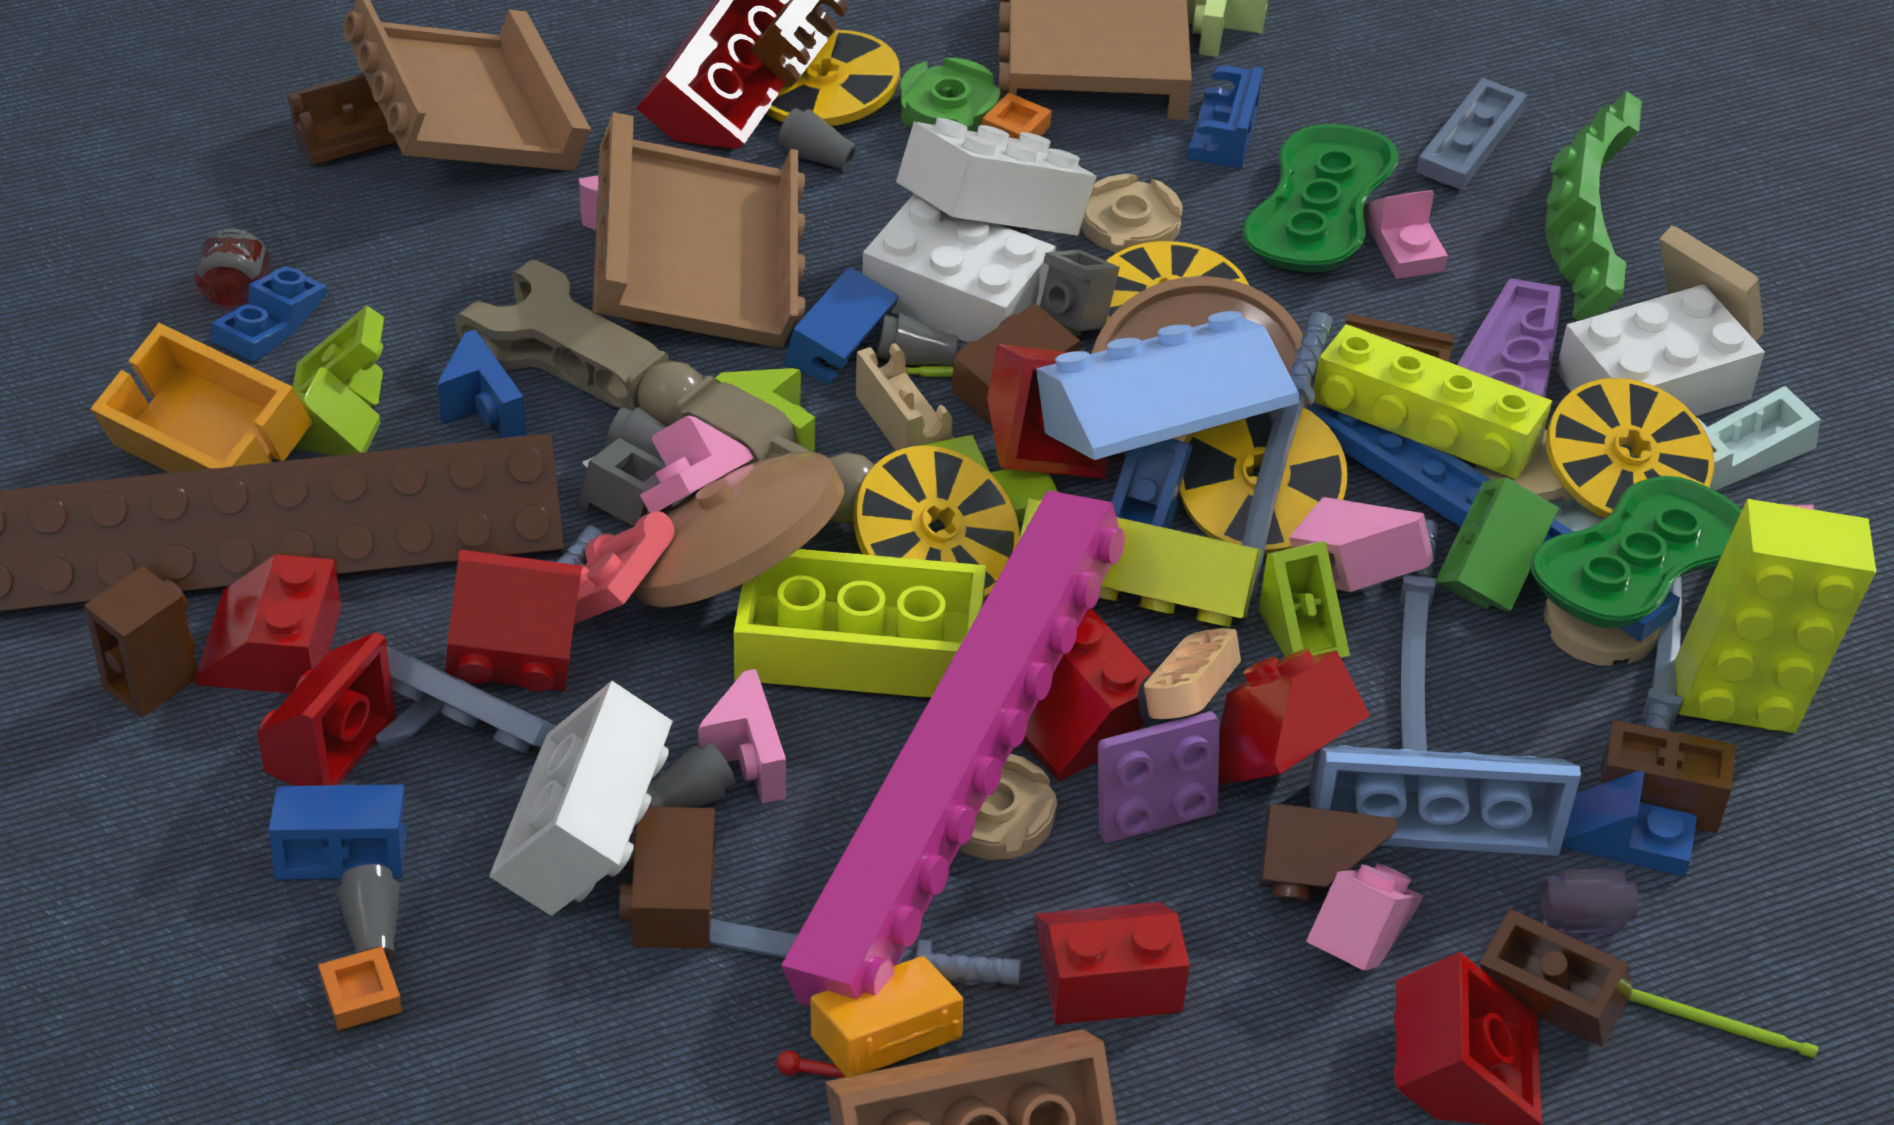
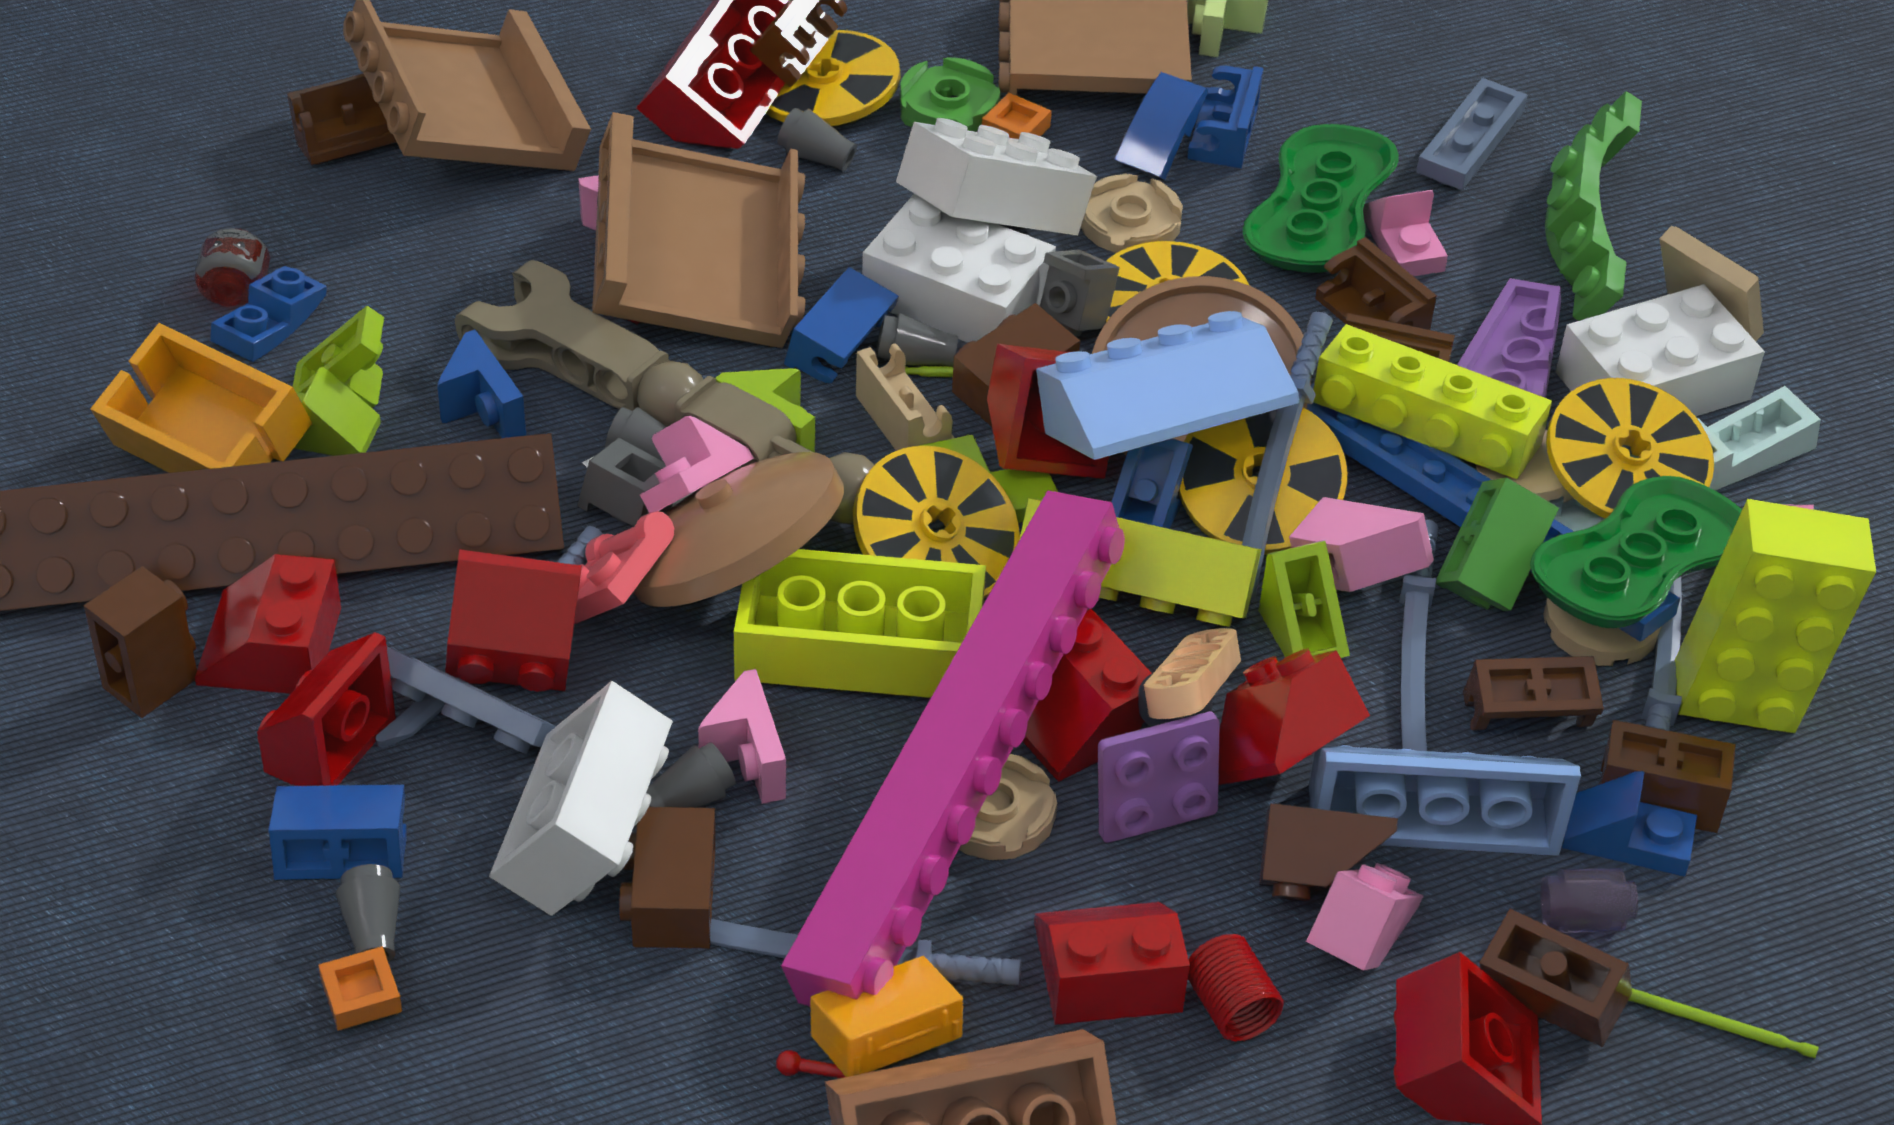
(1160, 124): none -> blue slope
(1234, 987): none -> red piece
(1375, 288): none -> reddish brown hinge
(1534, 689): none -> reddish brown hinge

